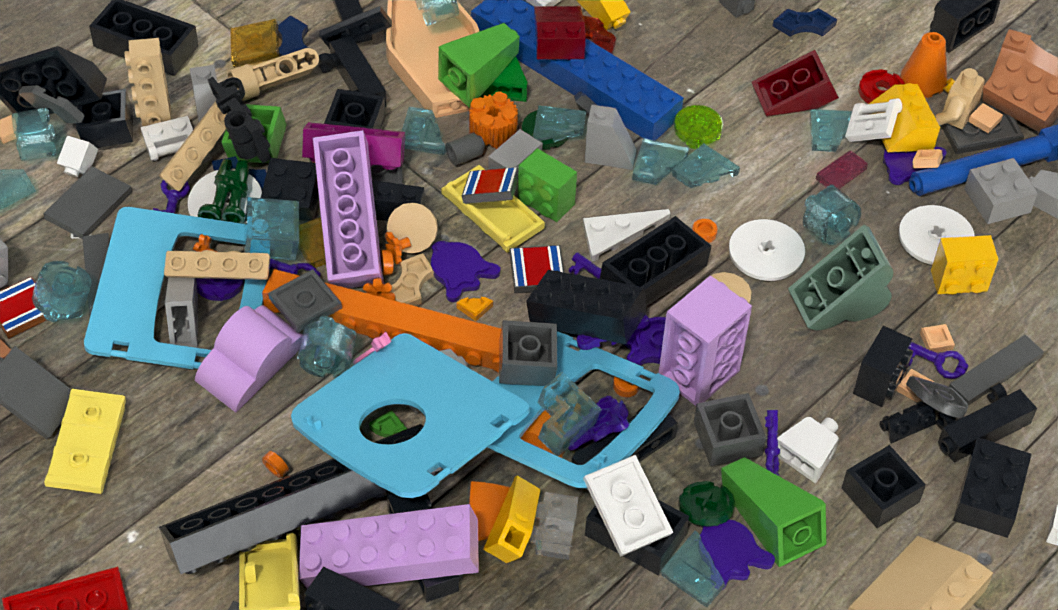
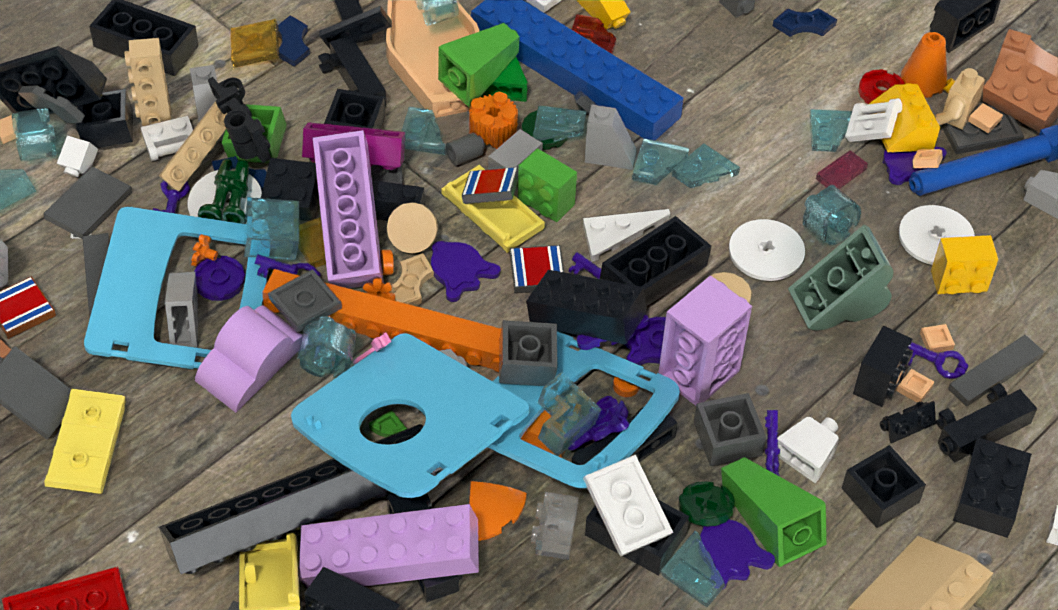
(61, 291): clear light blue brick -> none
(217, 265): tan bracket -> none
(253, 79): tan beam -> none
(275, 464): orange tile -> none
(396, 246): orange plant -> none
(474, 307): light orange tile -> none
(514, 521): yellow slope -> none
(559, 32): dark red slope -> none
(698, 125): clear neon green tile -> none
(706, 229): orange tile -> none
(795, 86): dark red slope -> none
(938, 396): dark grey tile -> none
(1000, 191): light grey brick -> none

